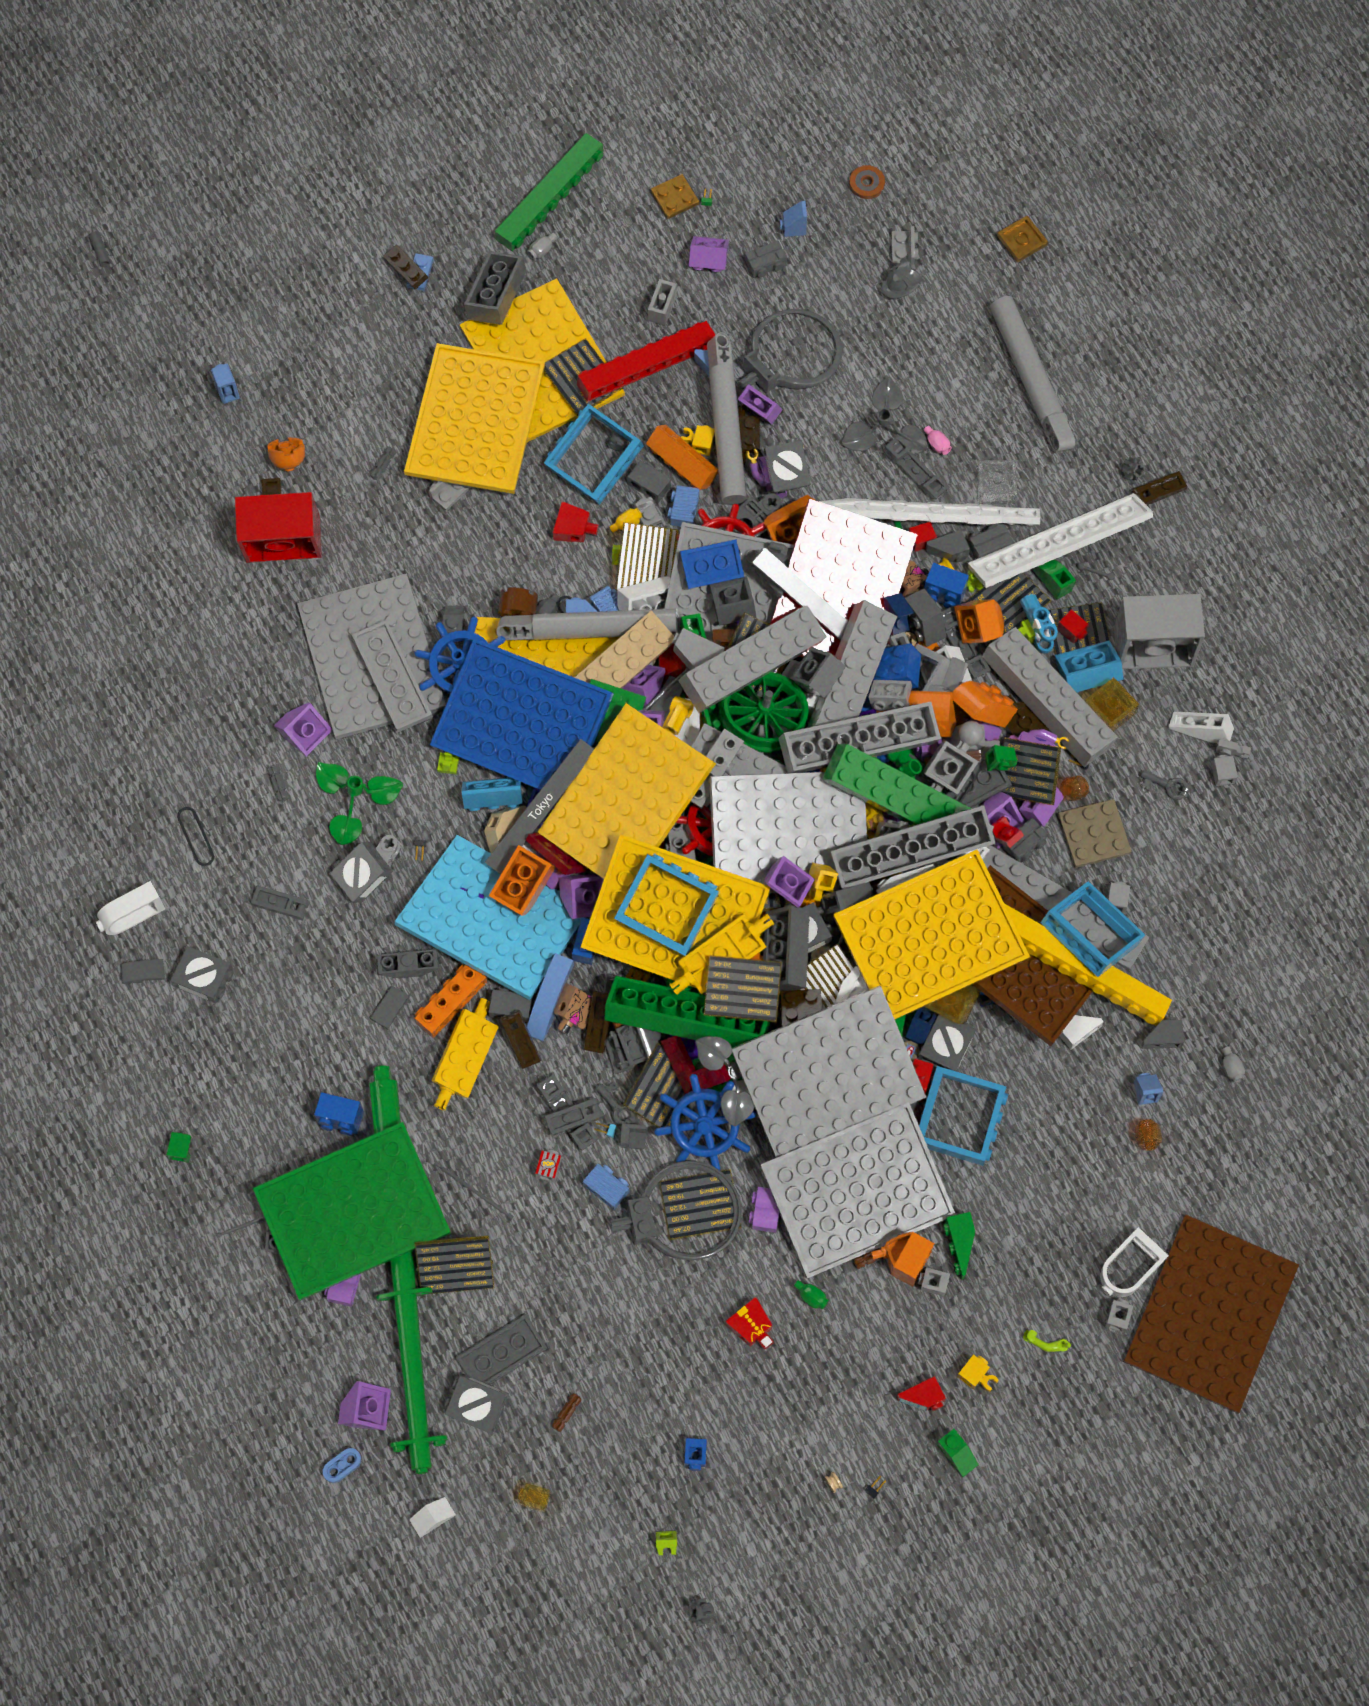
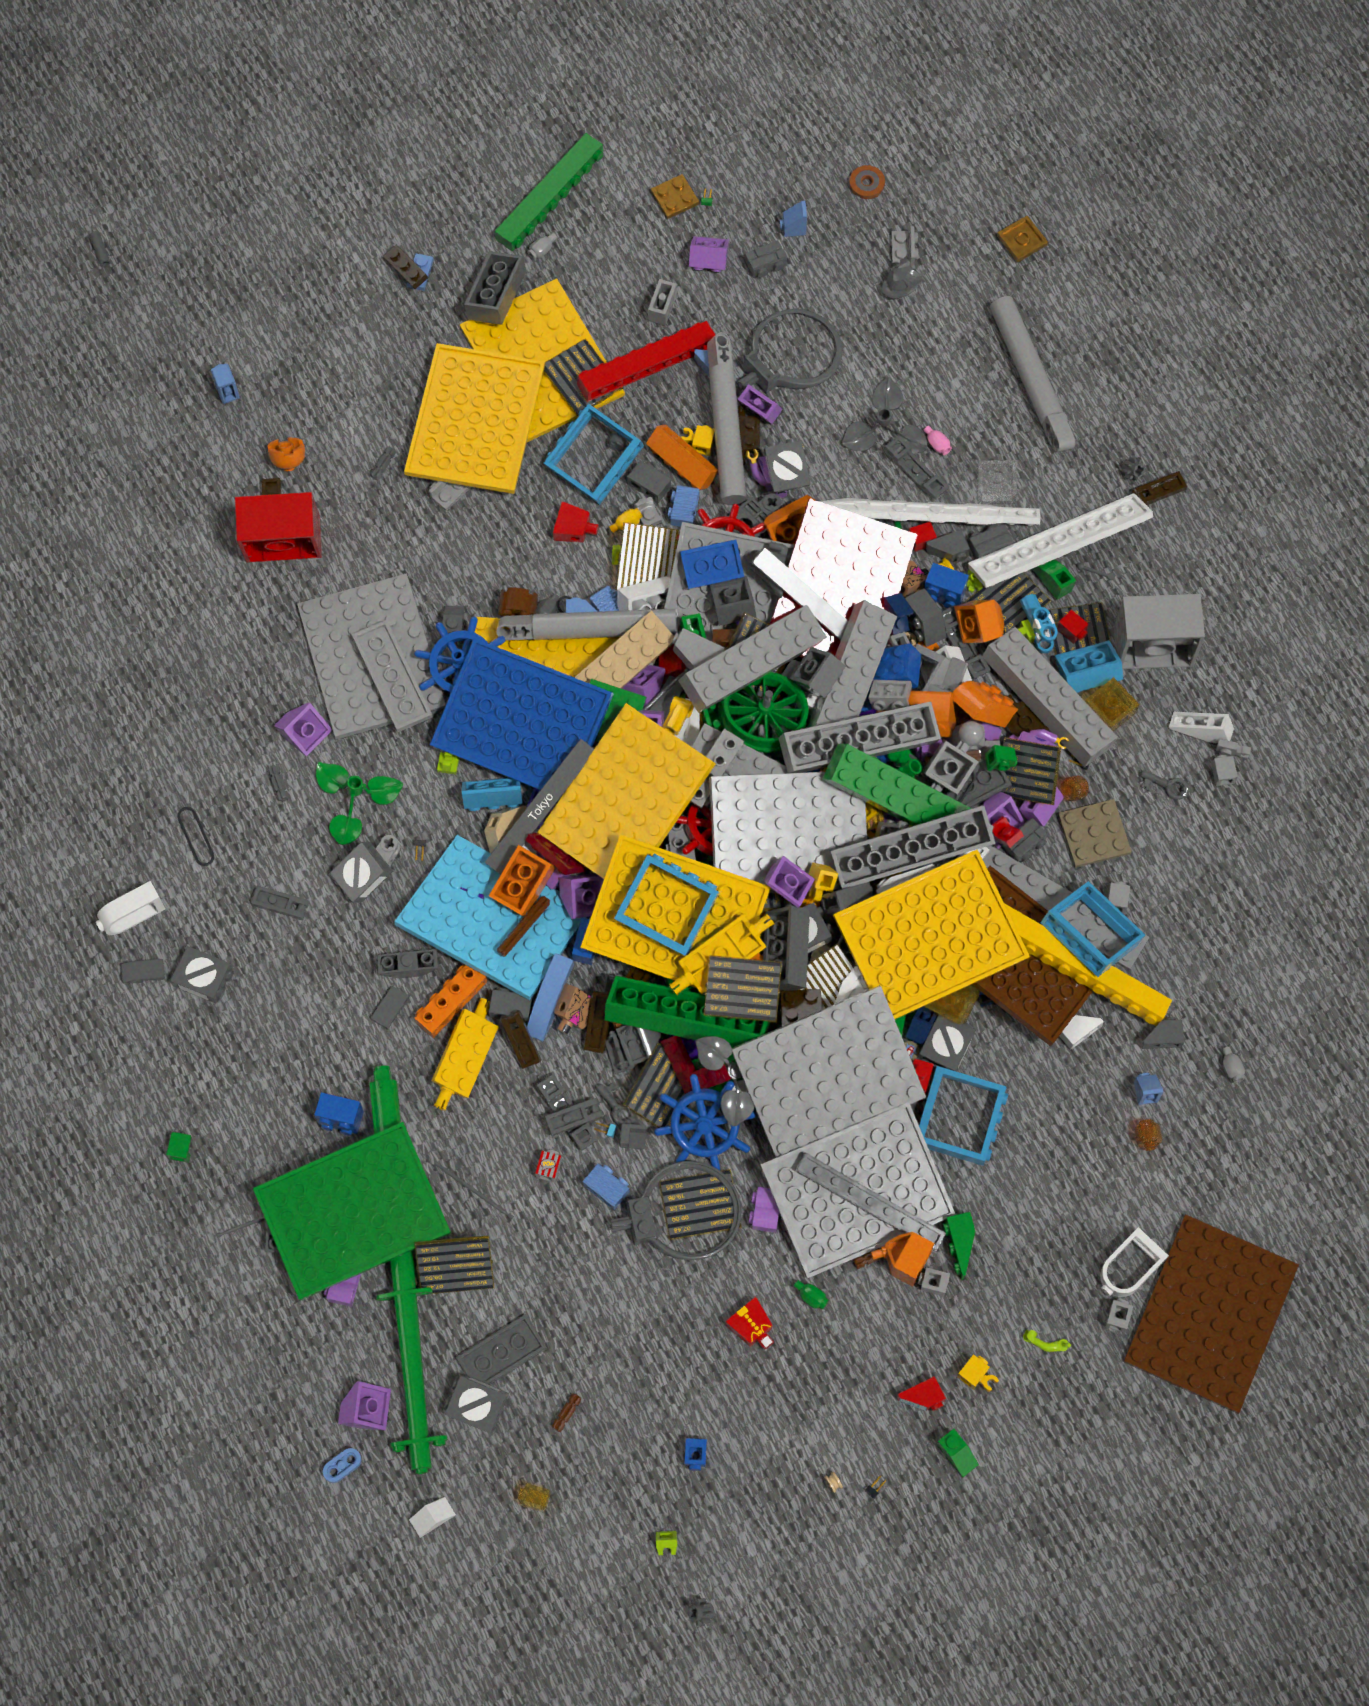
(523, 926): none -> reddish brown axle
(867, 1199): none -> tile

